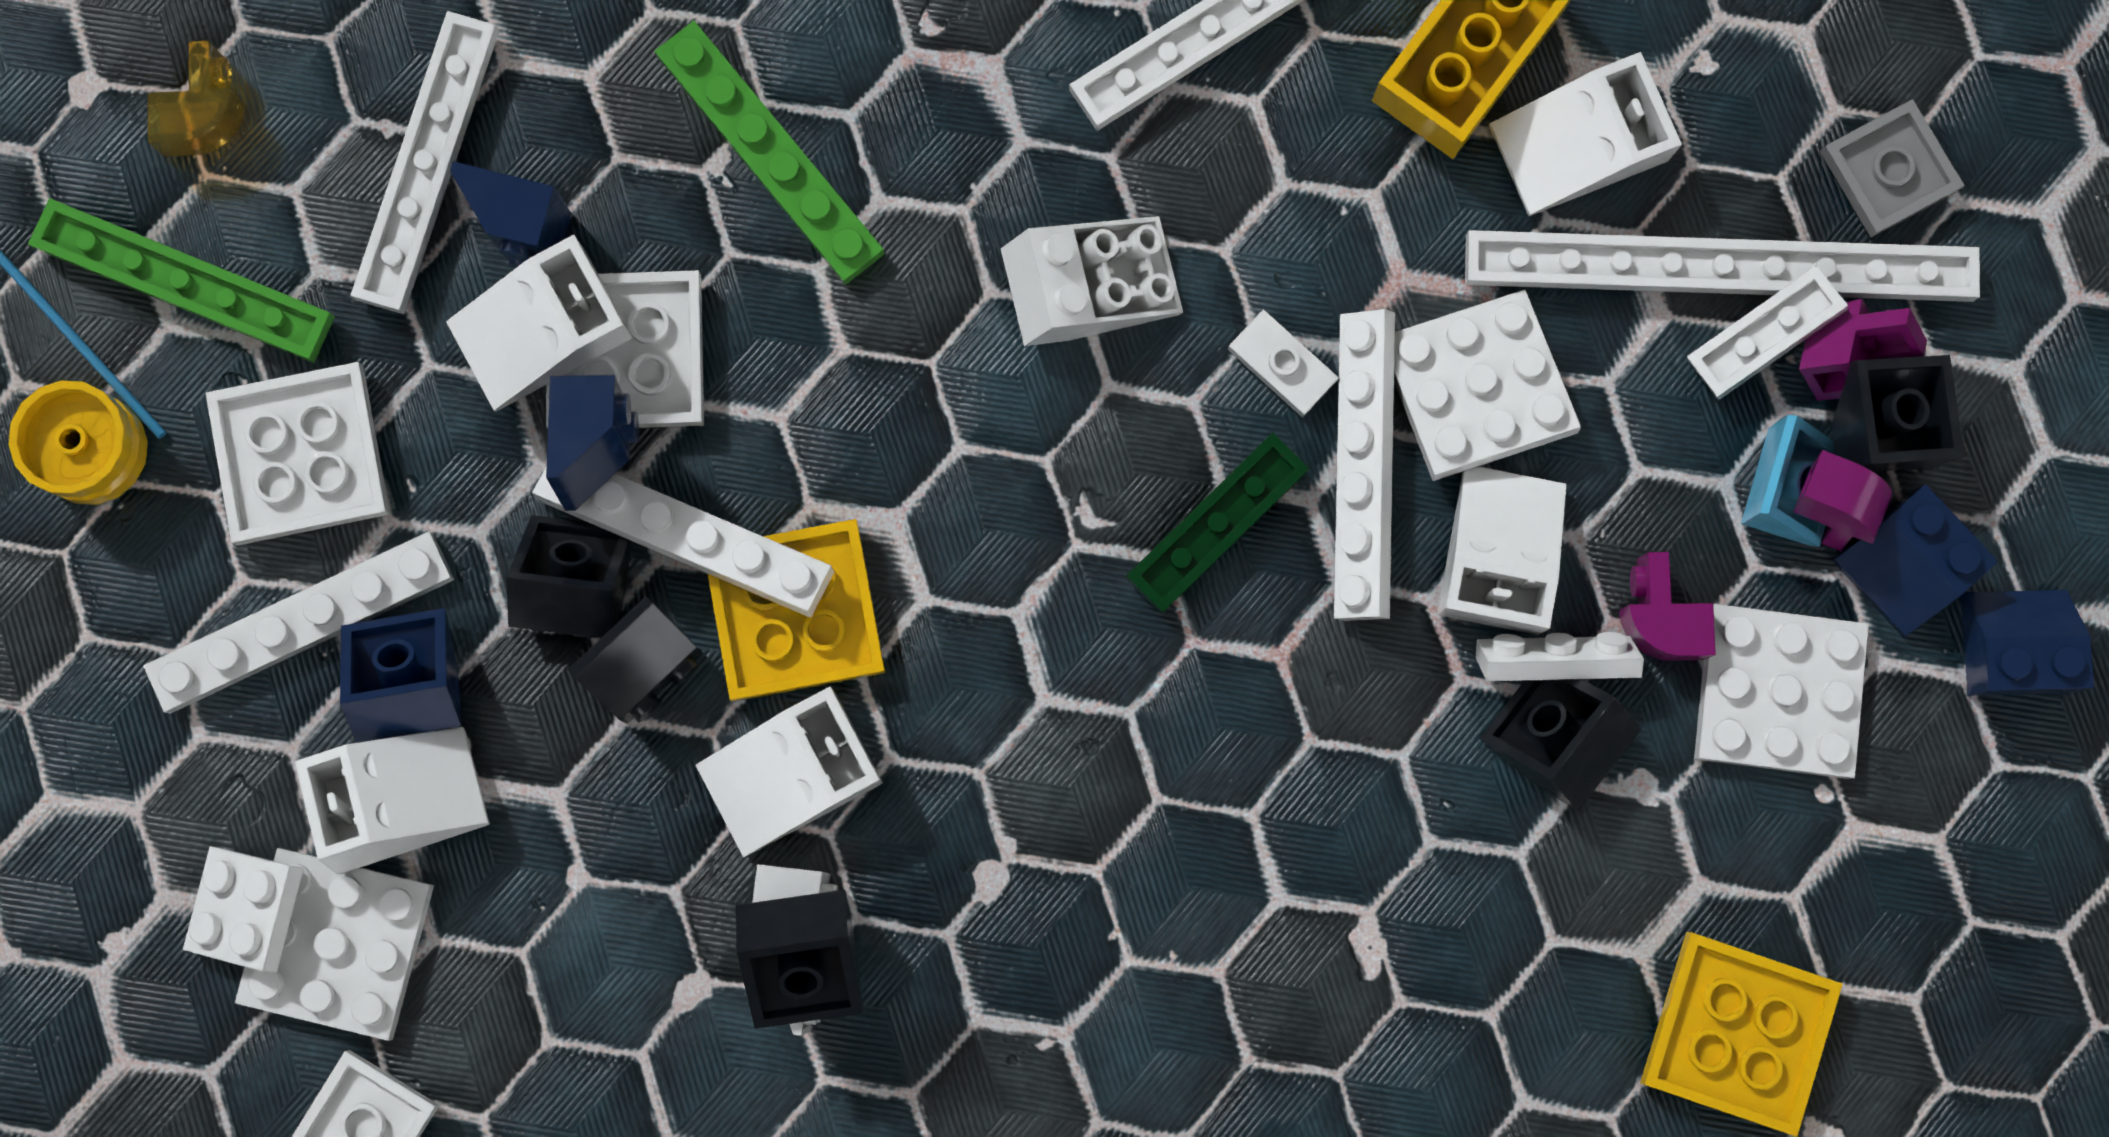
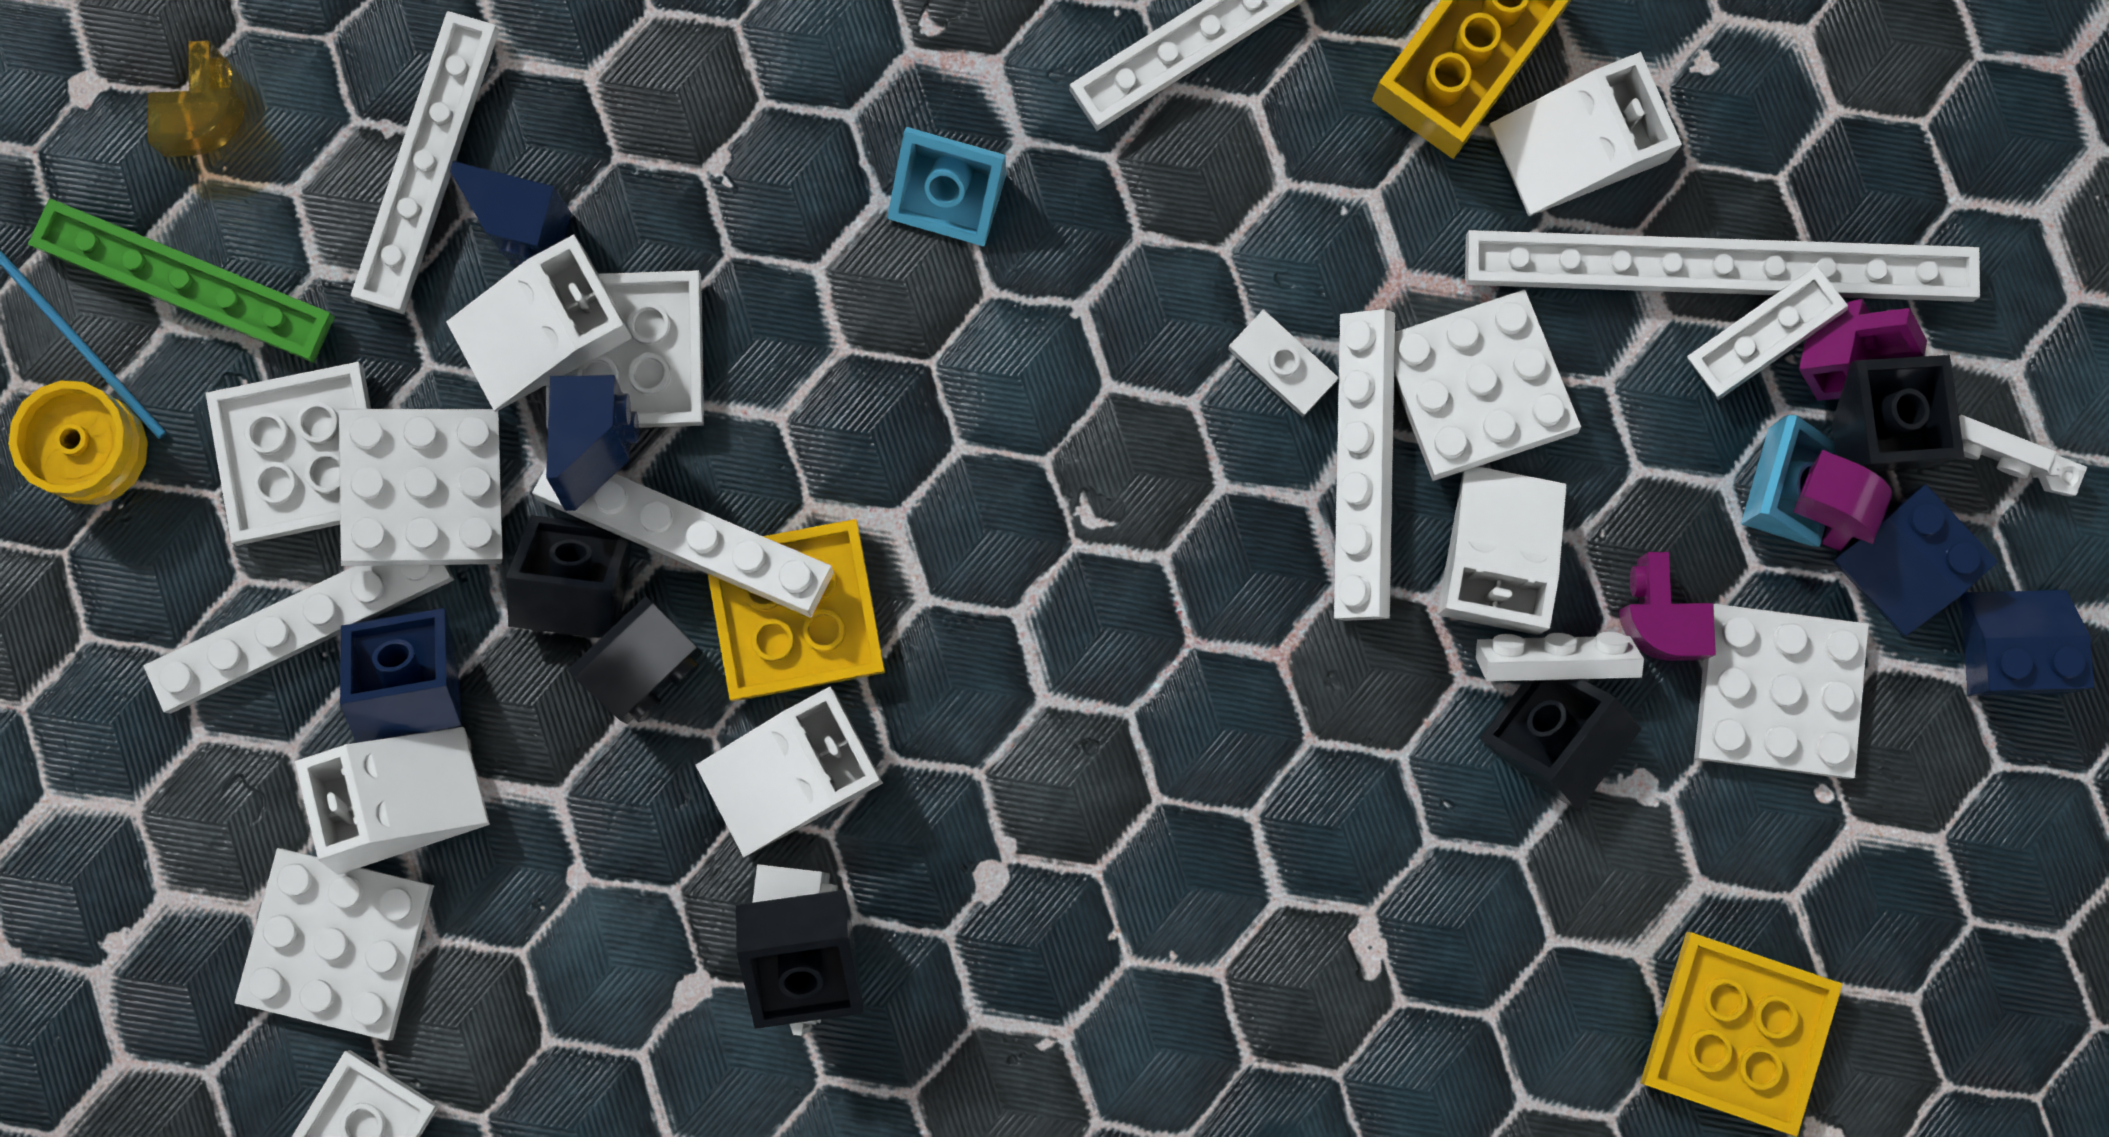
(243, 909): white plate -> none
(419, 487): none -> white plate
(769, 152): bright green plate -> none
(946, 186): none -> medium azure slope
(1090, 278): white slope -> none
(1217, 523): dark green plate -> none
(1891, 168): light grey plate -> none
(2021, 457): none -> white hinge

